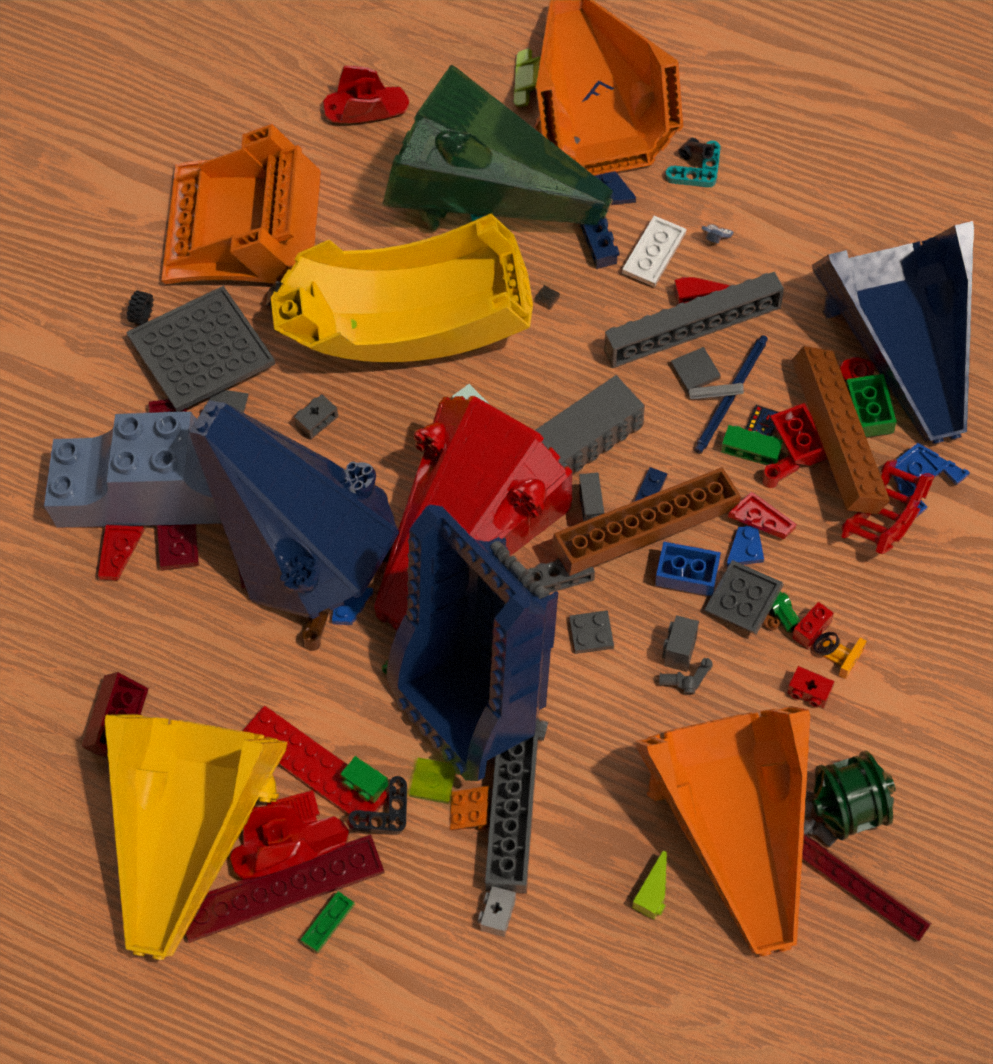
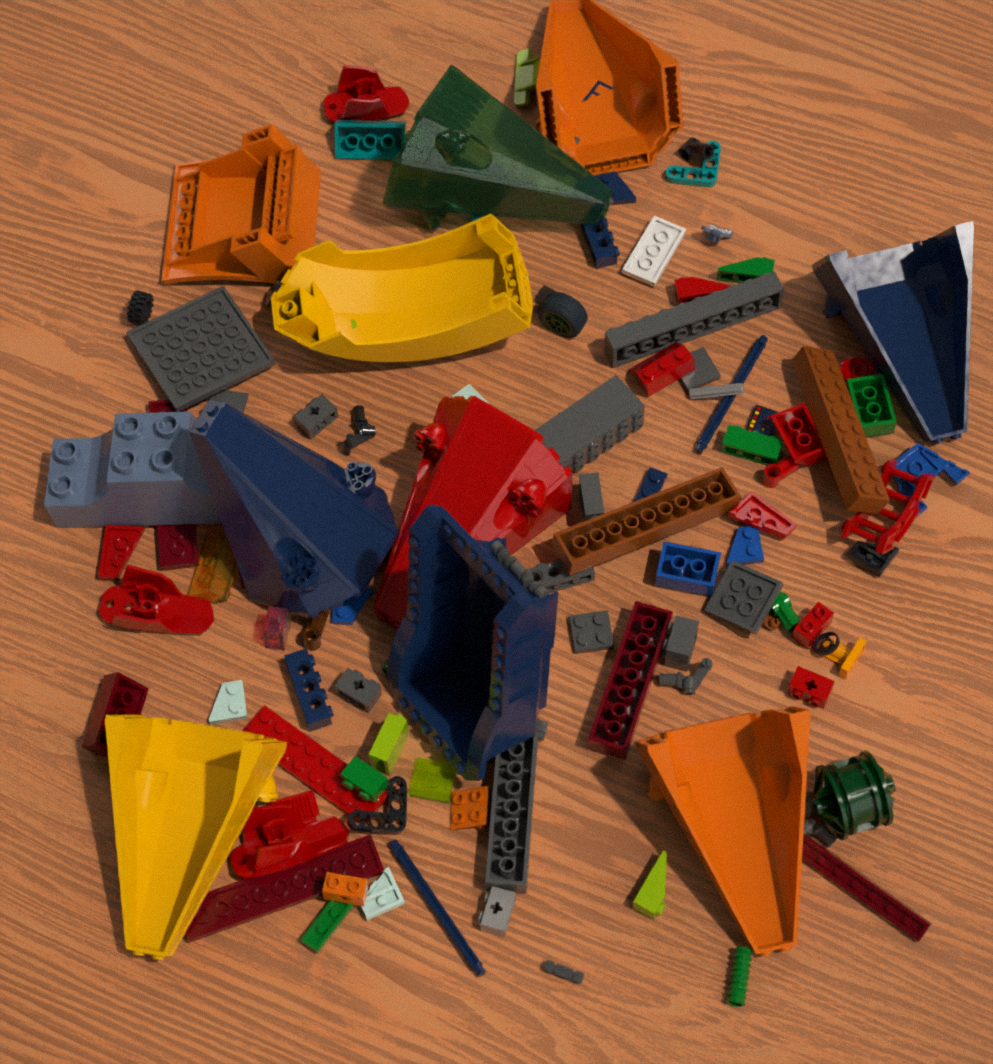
(154, 605): none -> red piece
(216, 568): none -> clear yellow slope
(229, 703): none -> light aqua wing
(278, 624): none -> clear pink torso
(317, 717): none -> dark blue brick
(345, 889): none -> orange brick
(362, 698): none -> dark grey brick
(365, 430): none -> black pin
(369, 139): none -> teal slope
(382, 896): none -> light aqua wing
(389, 743): none -> lime brick
(436, 906): none -> dark blue piece
(562, 314): none -> black wheel
(563, 972): none -> dark grey axle
(630, 680): none -> dark red brick
(663, 368): none -> red slope
(739, 976): none -> green piece
(745, 270): none -> green slope
(866, 557): none -> black wing

